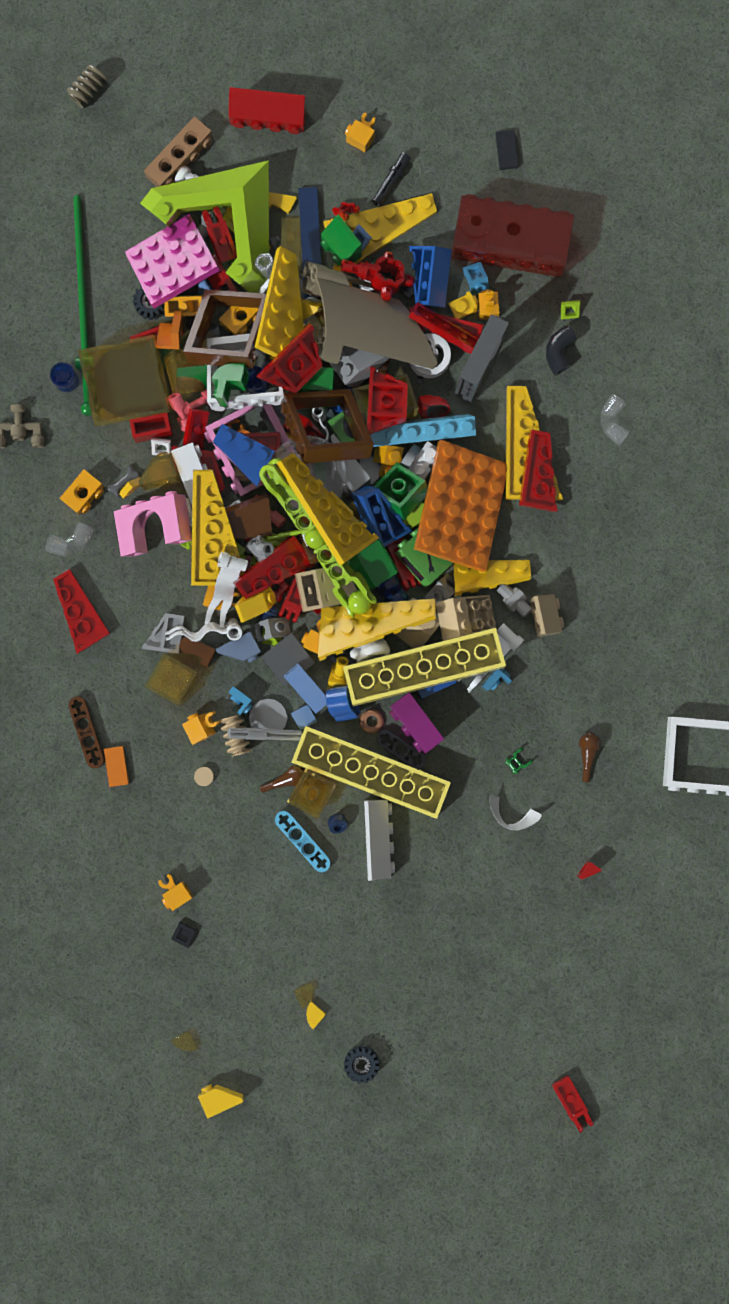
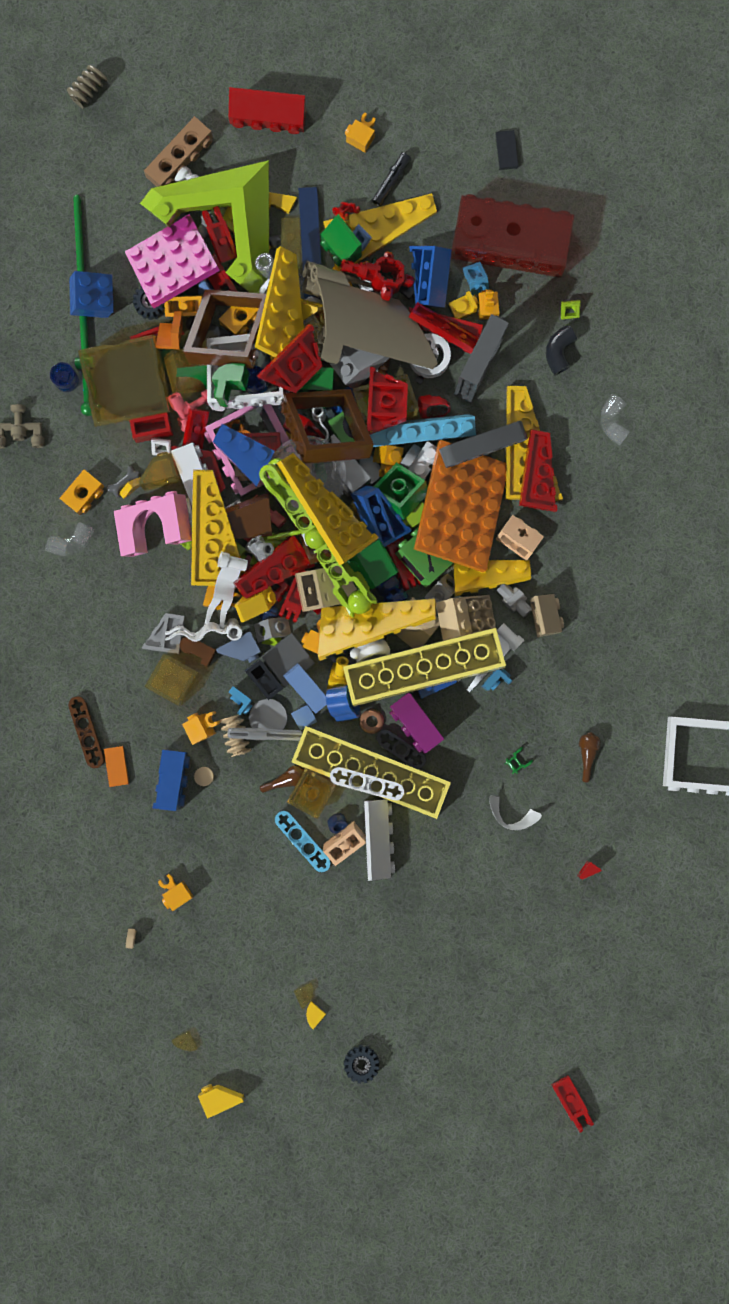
(82, 618): red wing -> none
(91, 294): none -> blue brick
(130, 938): none -> tan tile
(171, 780): none -> blue wedge
(184, 934): black tile -> none
(264, 679): none -> black slope
(344, 843): none -> light nougat brick
(367, 781): none -> white beam
(483, 444): none -> dark grey beam
(519, 537): none -> light nougat brick

